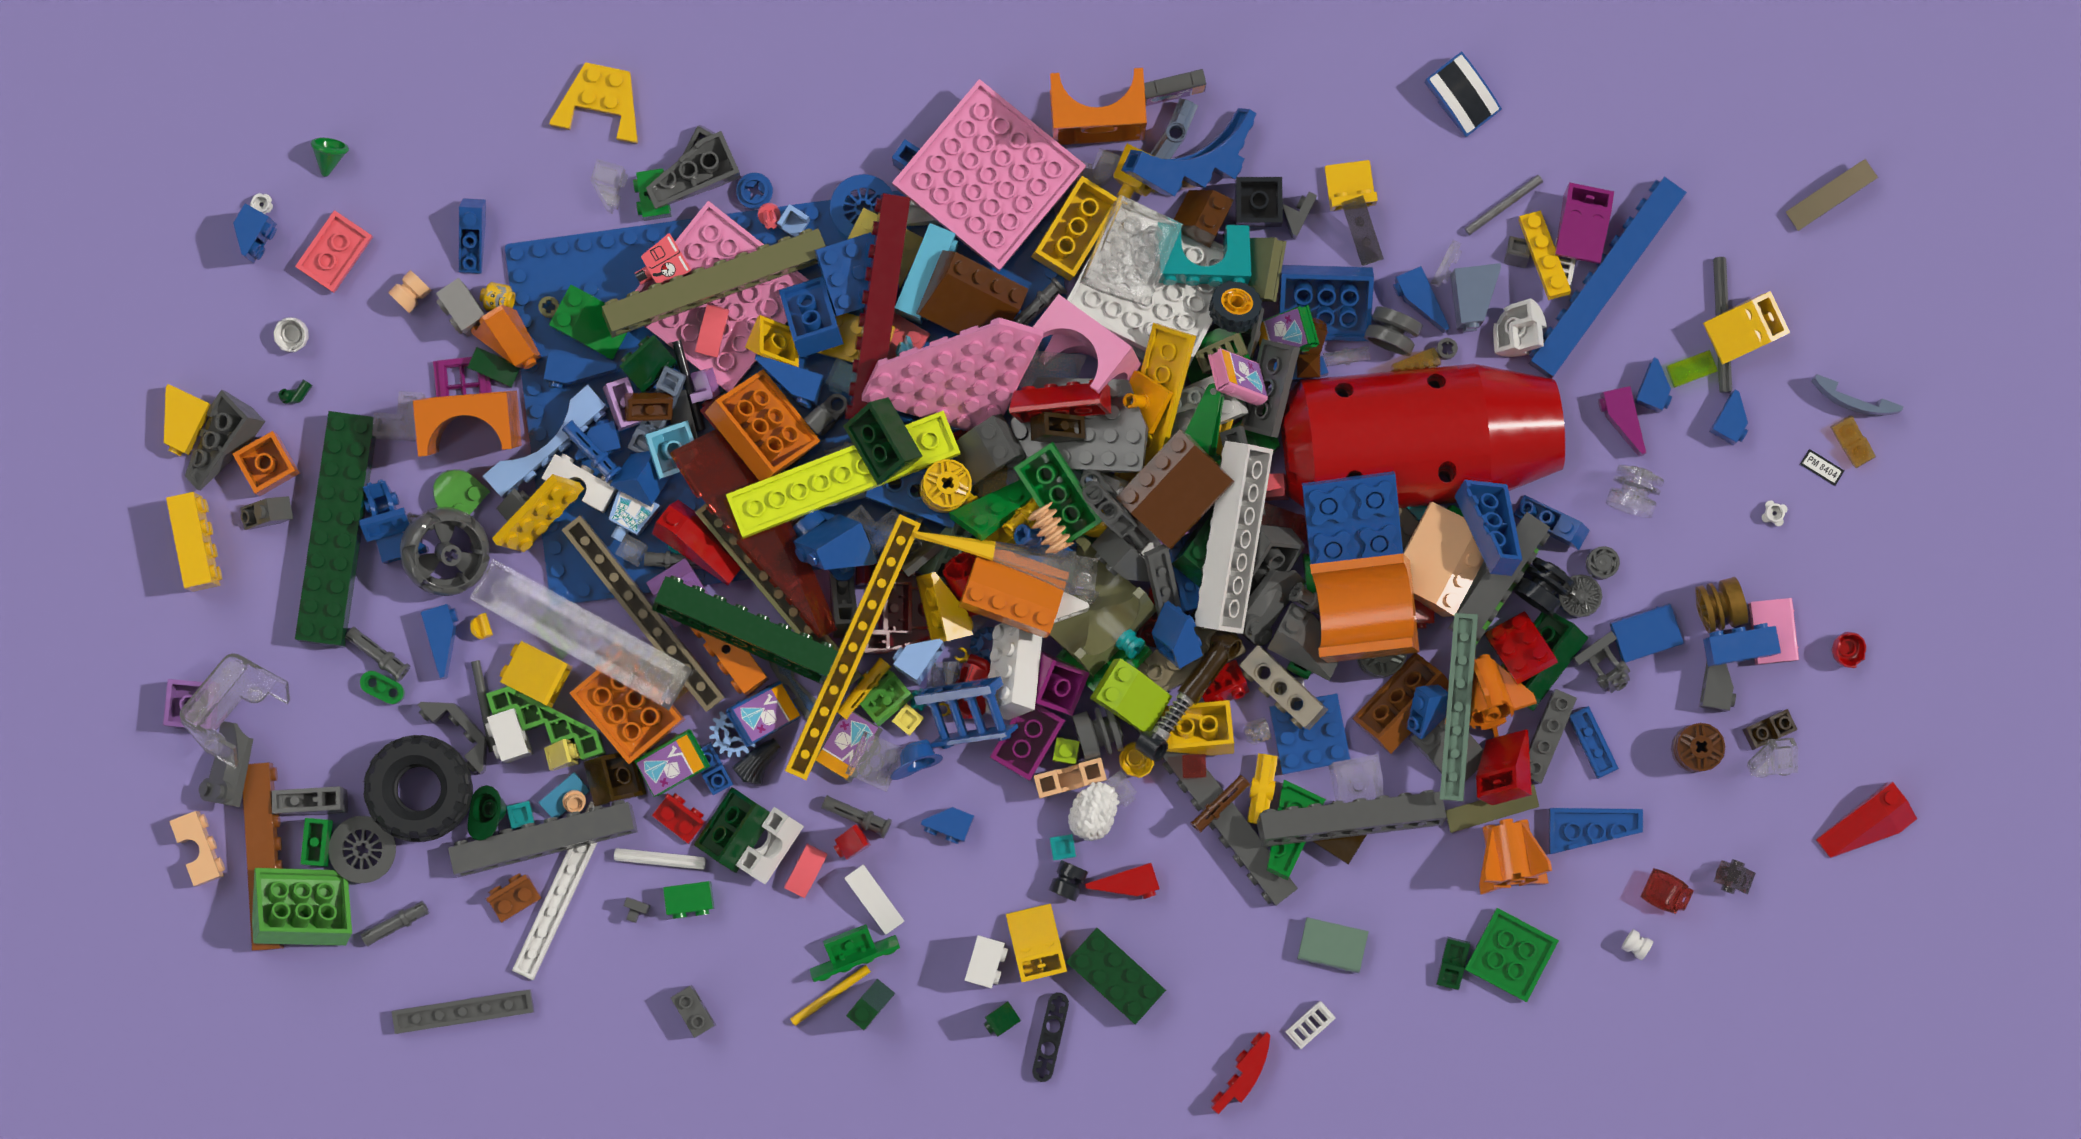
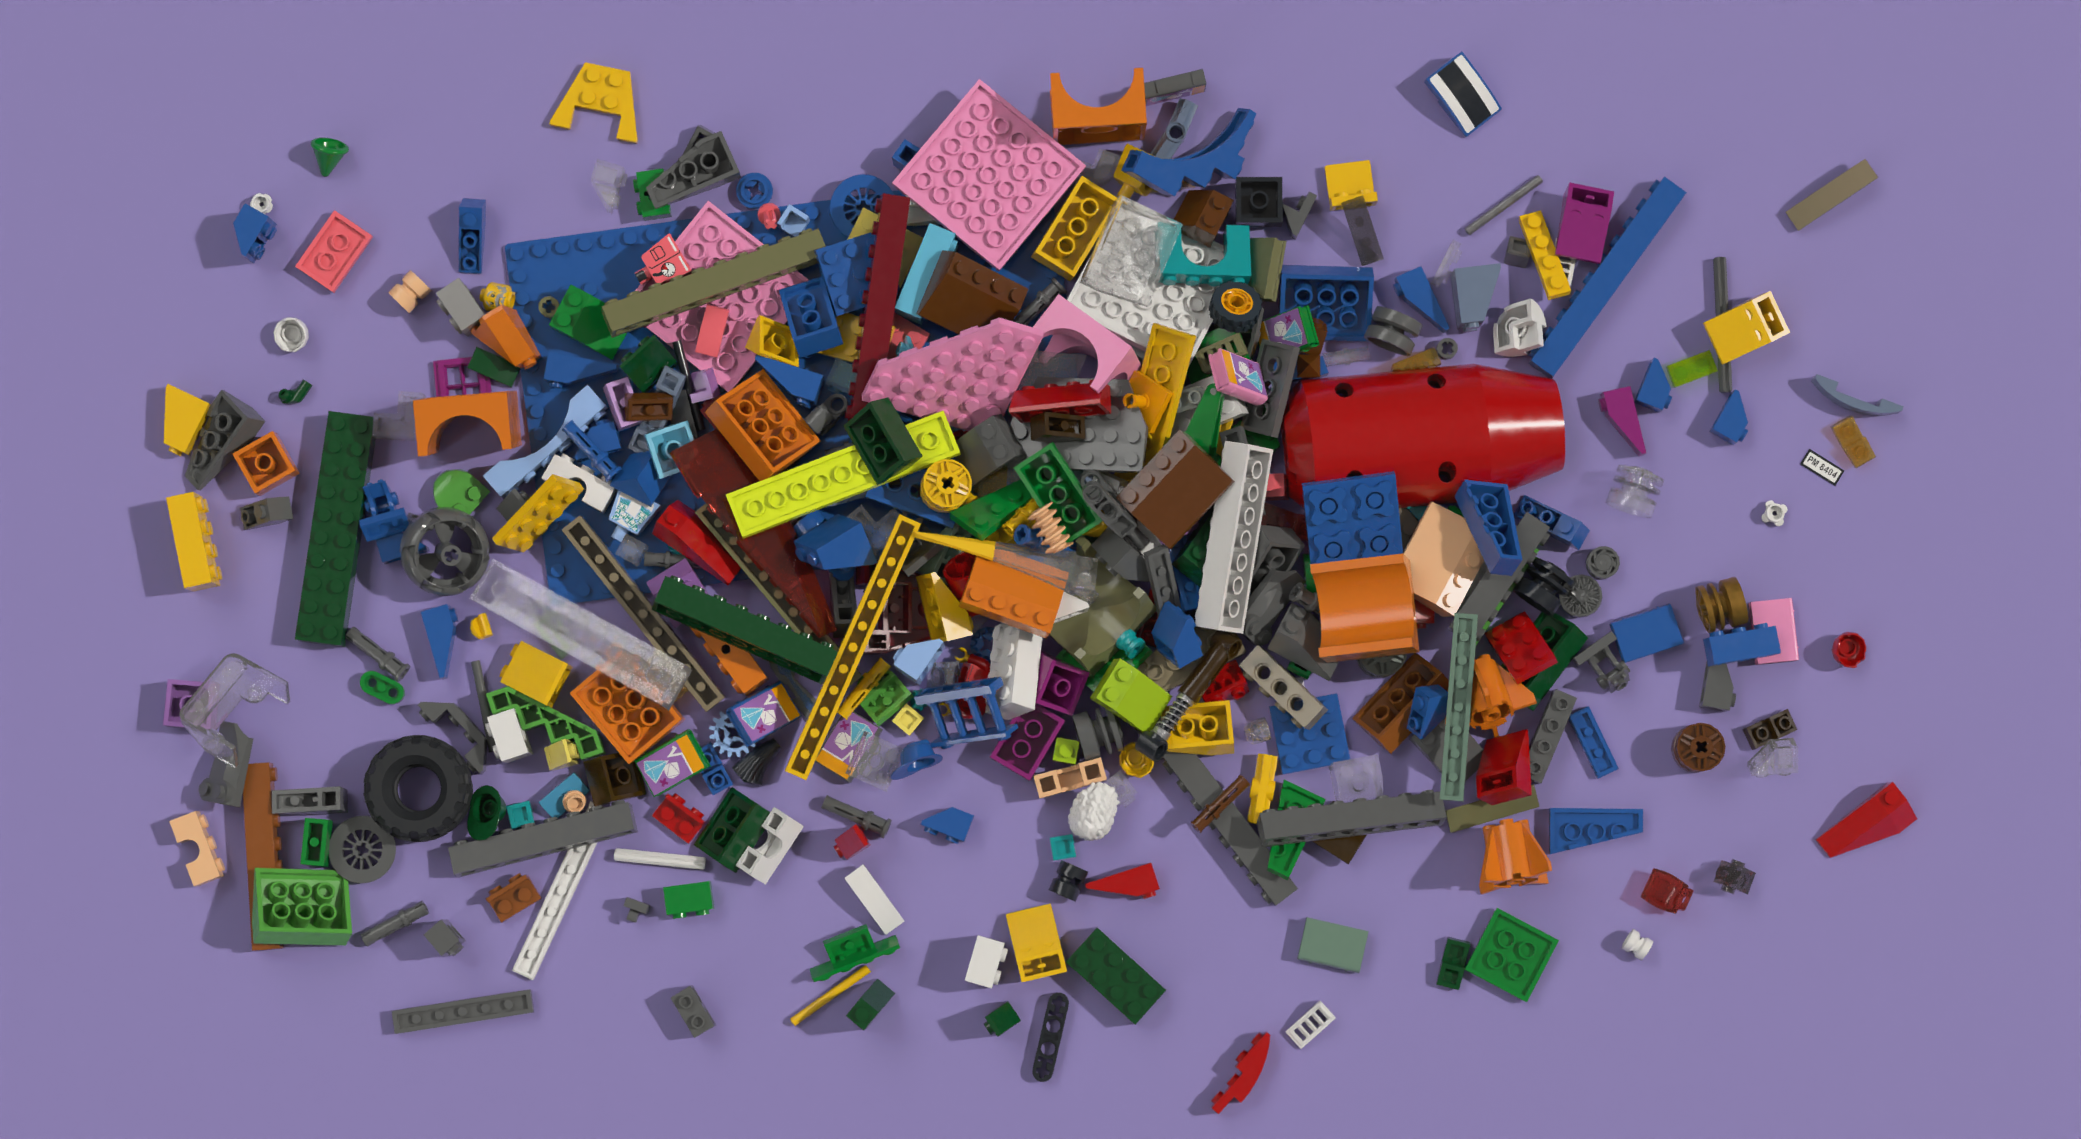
(445, 938): none -> dark grey brick
(805, 870): coral slope -> none
(1194, 766): clear red plate -> none

